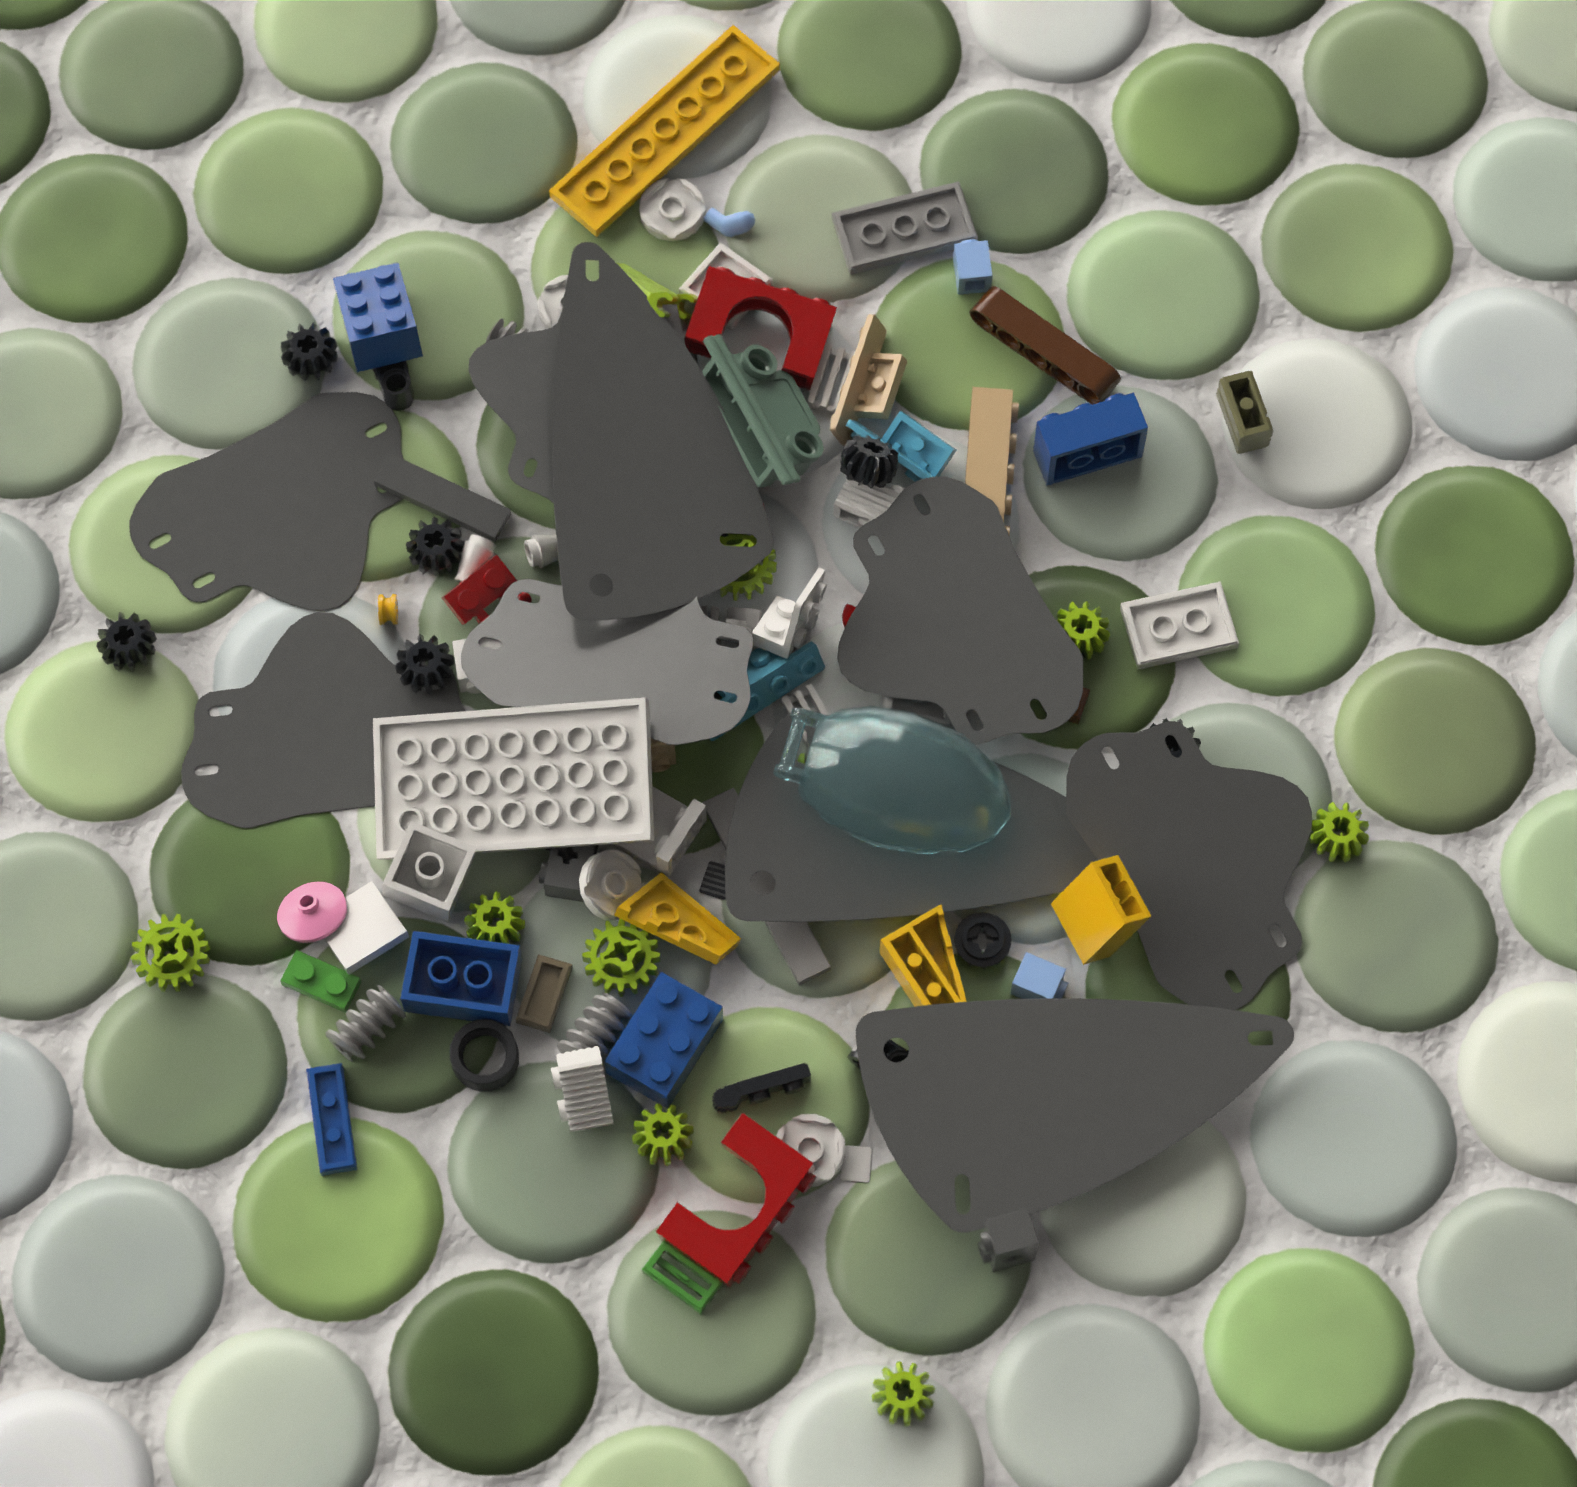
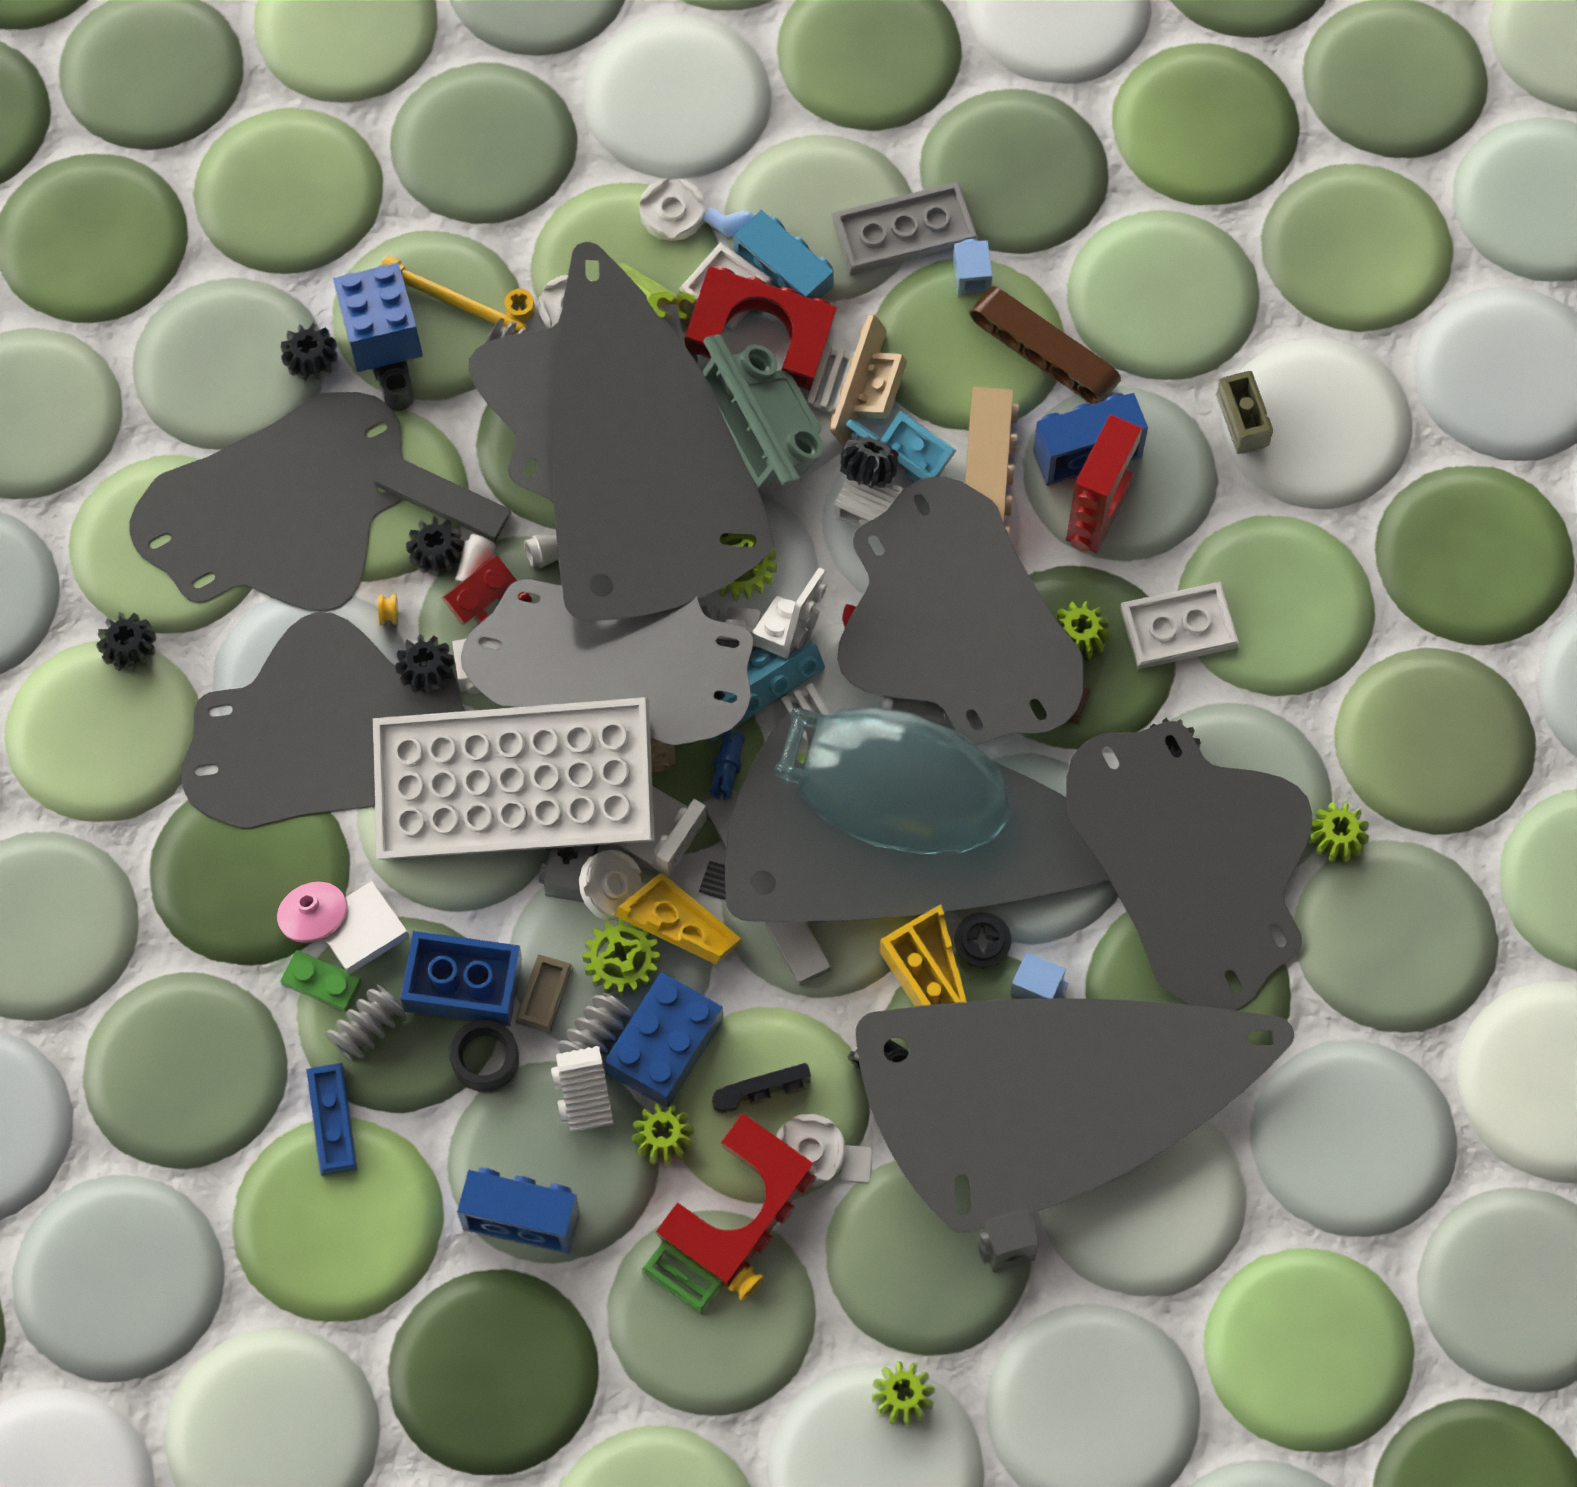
(160, 942): lime gear -> none
(428, 871): white slope -> none
(452, 297): none -> yellow piece
(483, 916): lime gear -> none
(519, 1210): none -> blue brick
(520, 295): none -> yellow bush
(664, 130): yellow plate -> none
(727, 765): none -> blue pin
(746, 1283): none -> yellow bush
(783, 257): none -> dark azure brick
(1100, 909): yellow brick -> none
(1102, 484): none -> red arch

